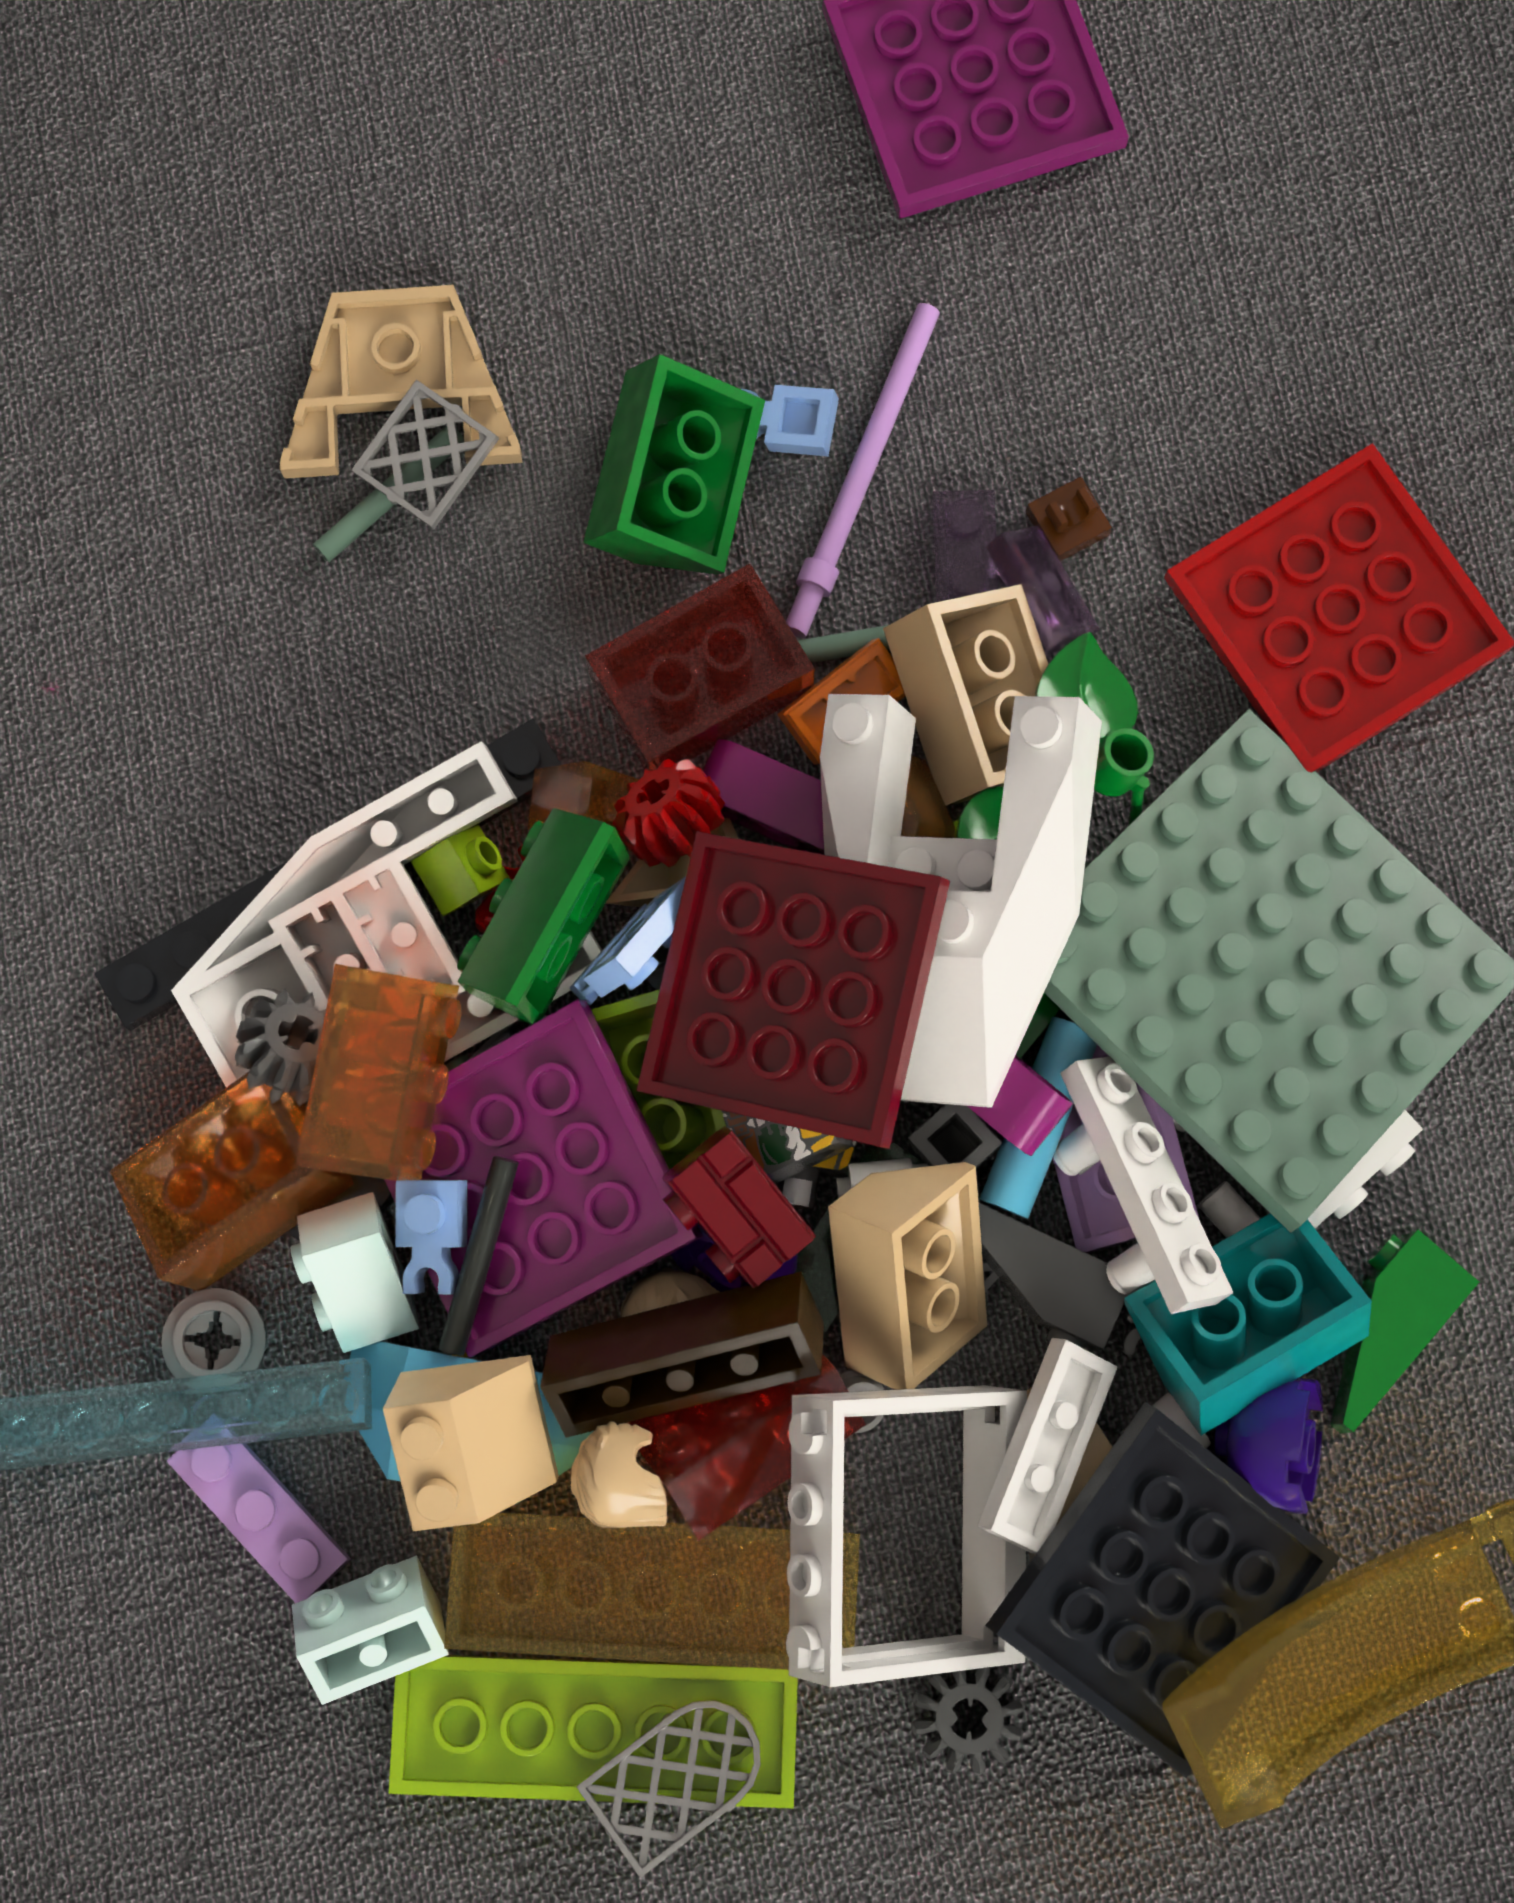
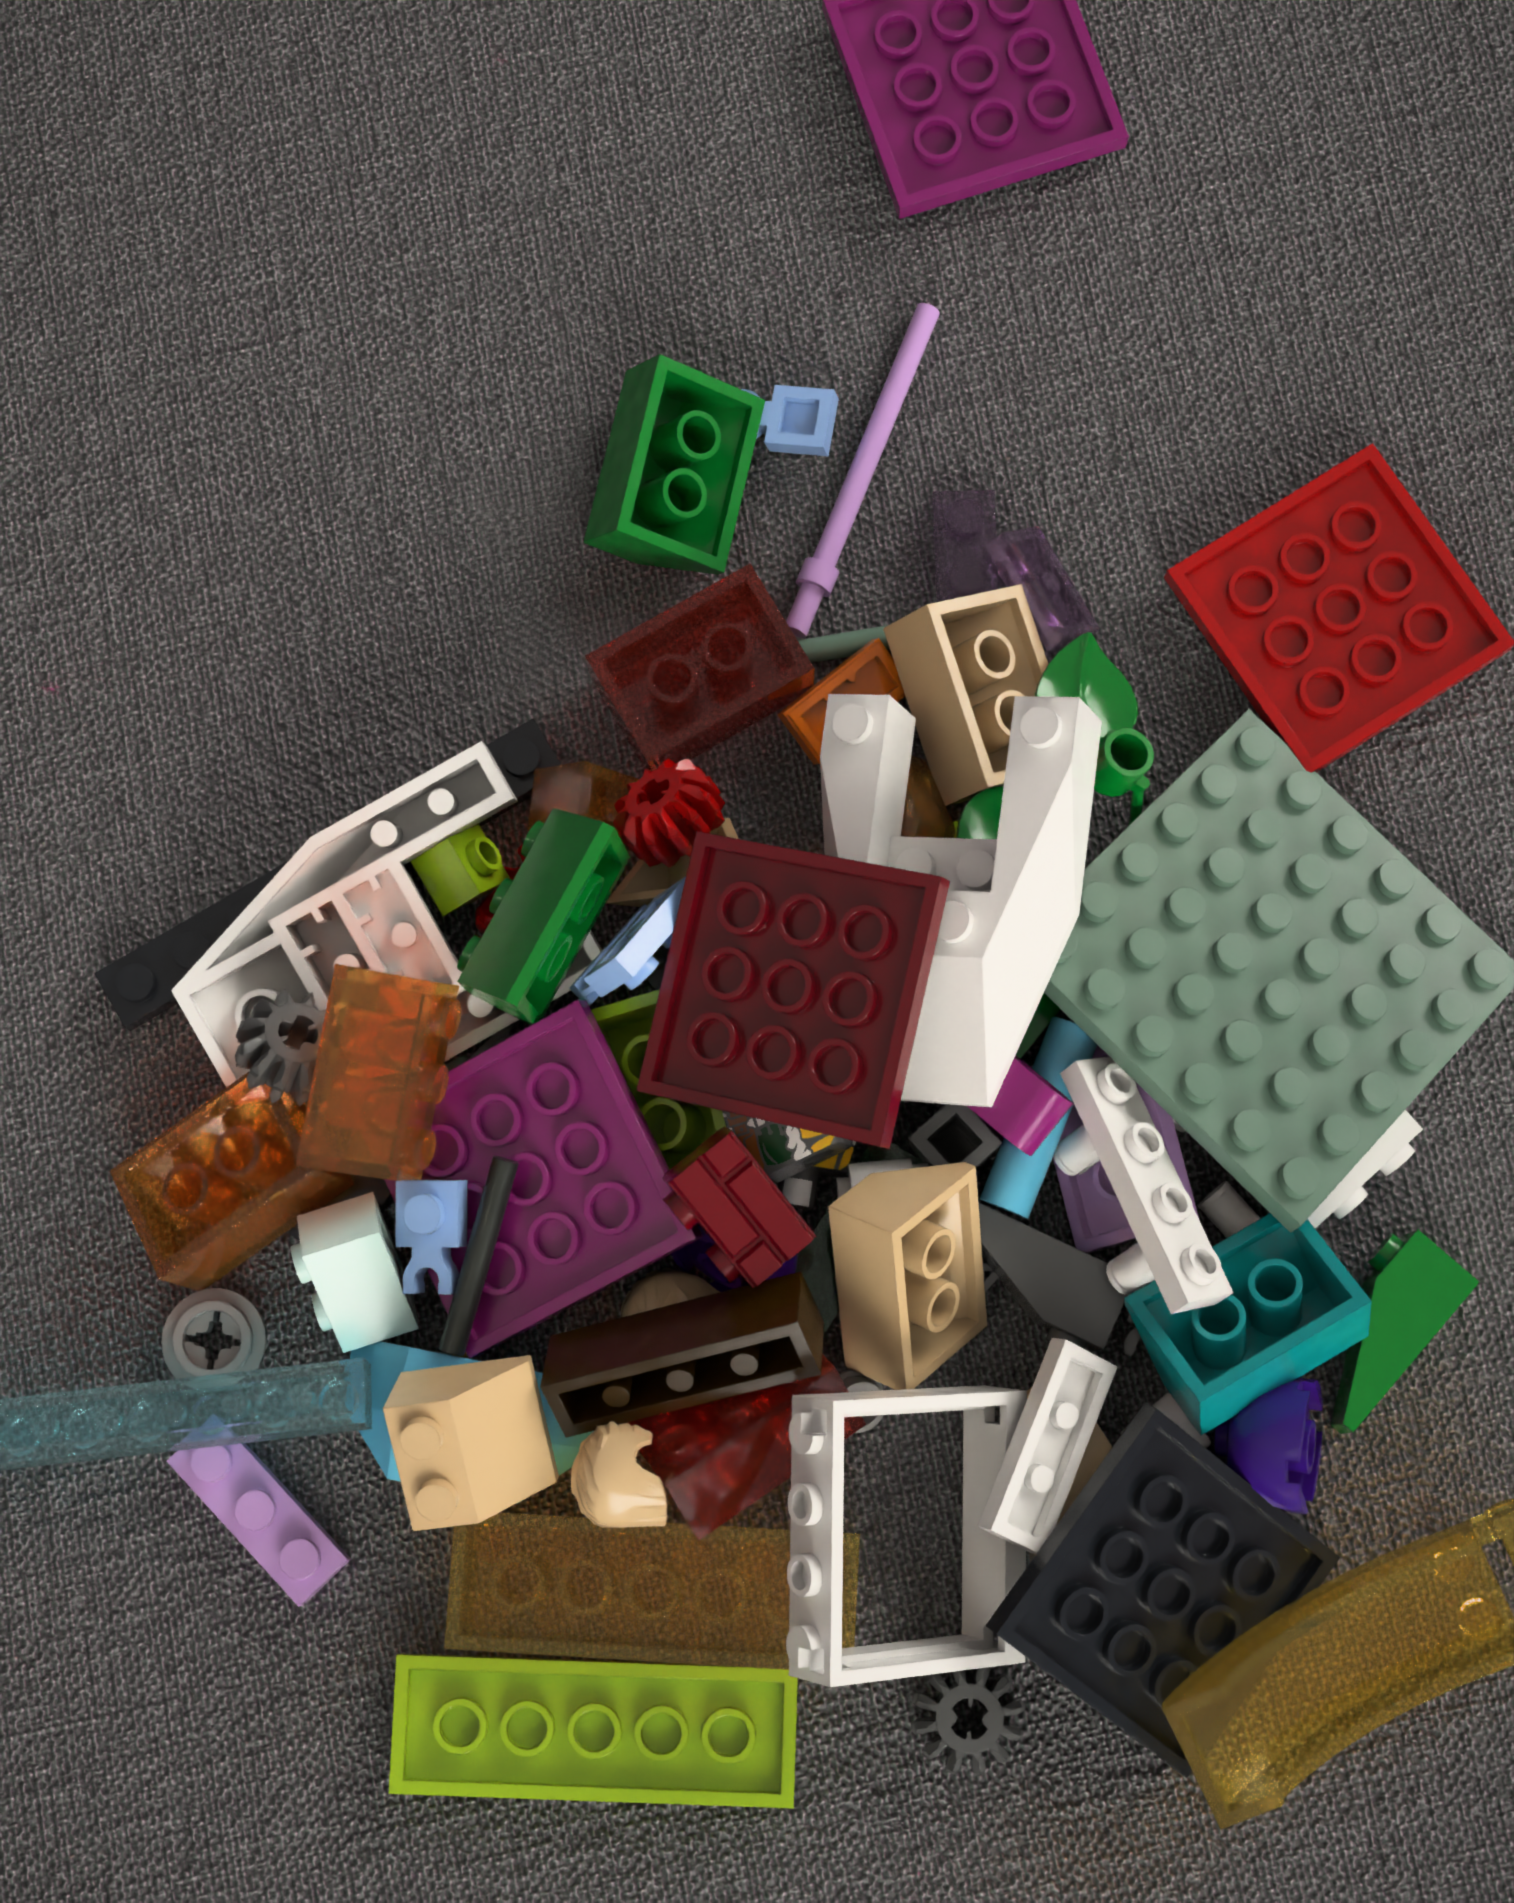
(368, 1629): light aqua brick -> none
(372, 355): tan wing -> none
(375, 504): sand green bar -> none
(459, 480): light grey window -> none
(613, 1827): light grey window -> none
(768, 796): magenta beam -> none
(1069, 518): reddish brown tile -> none

